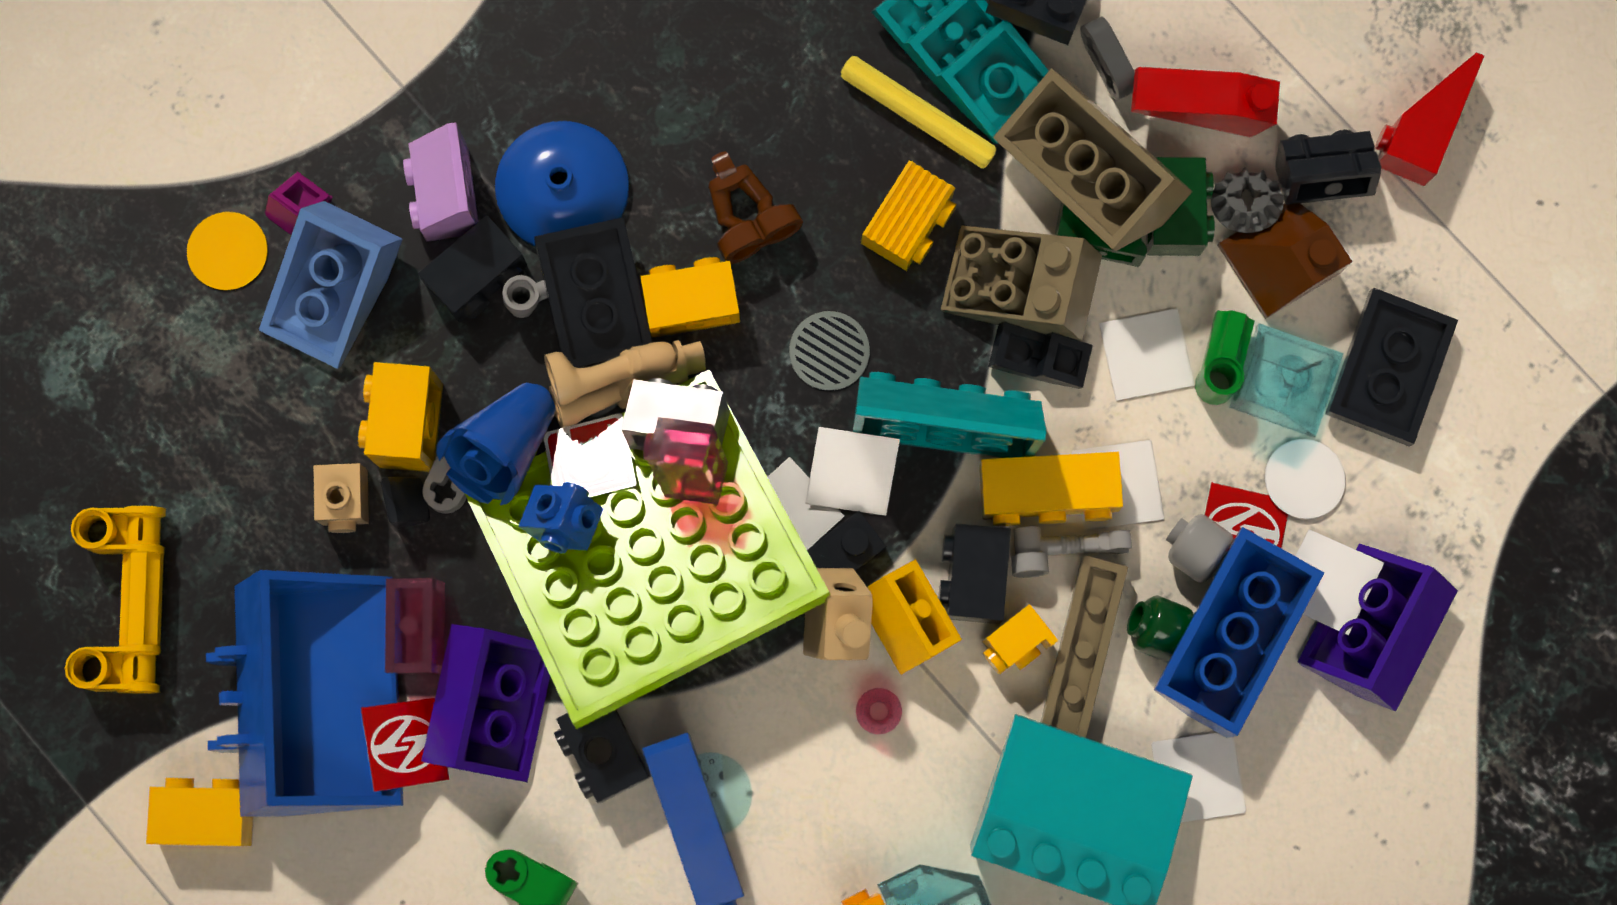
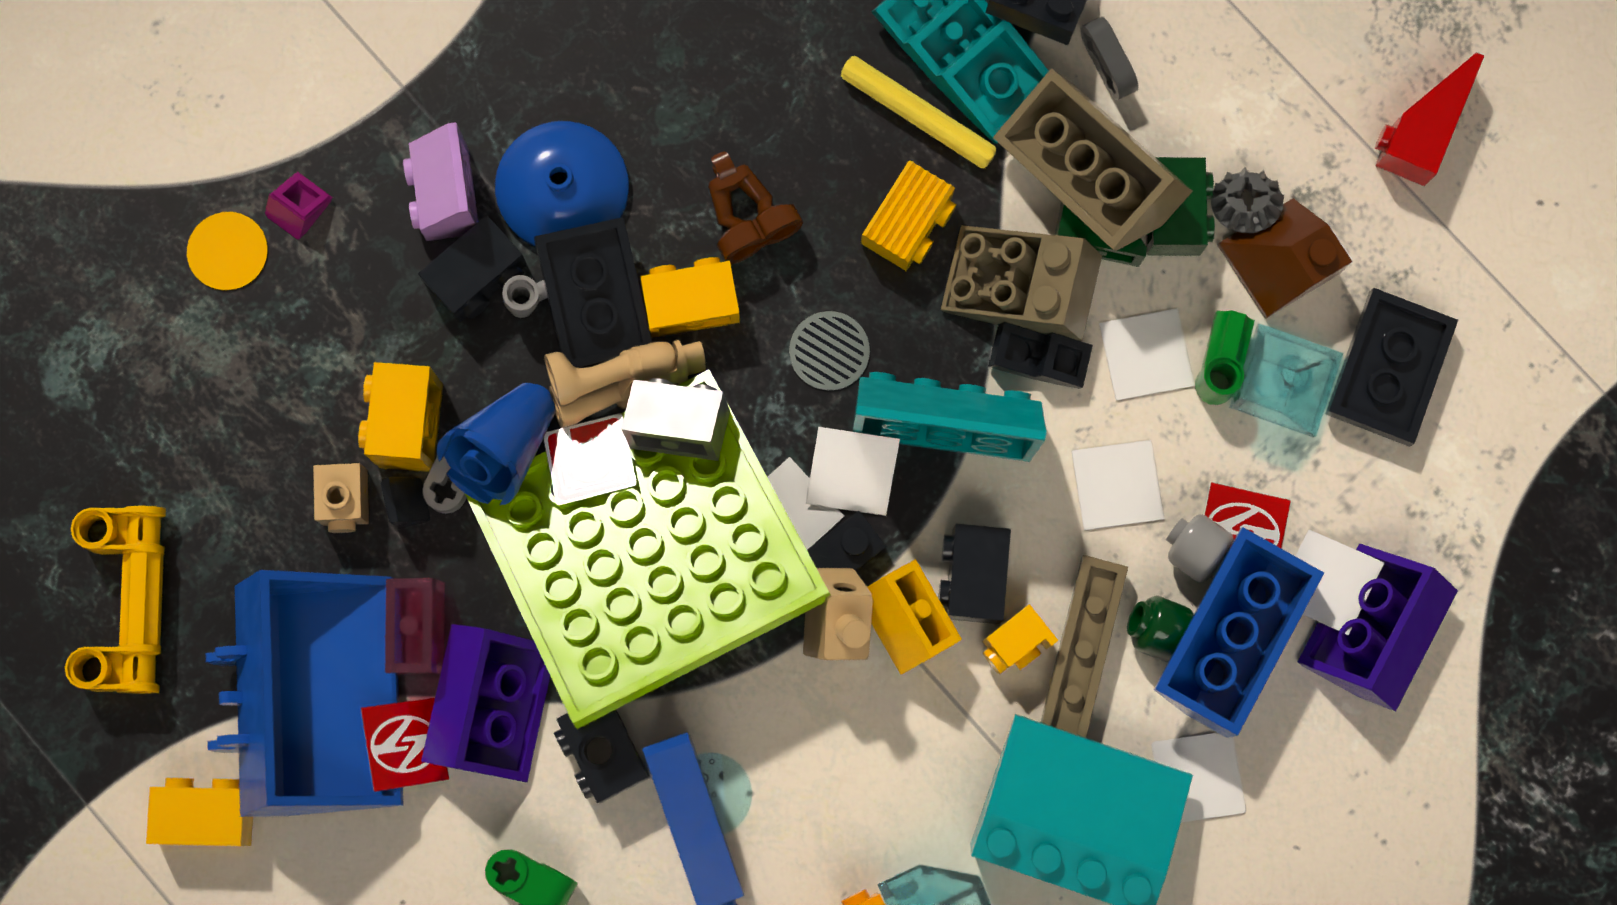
(328, 282): medium blue slope -> none
(561, 517): blue brick -> none
(686, 460): brick -> none
(893, 706): clear pink plate -> none
(1032, 549): light grey brick -> none
(1050, 487): yellow brick -> none
(1207, 99): red slope -> none
(1305, 478): white sticker -> none
(1327, 167): black brick -> none

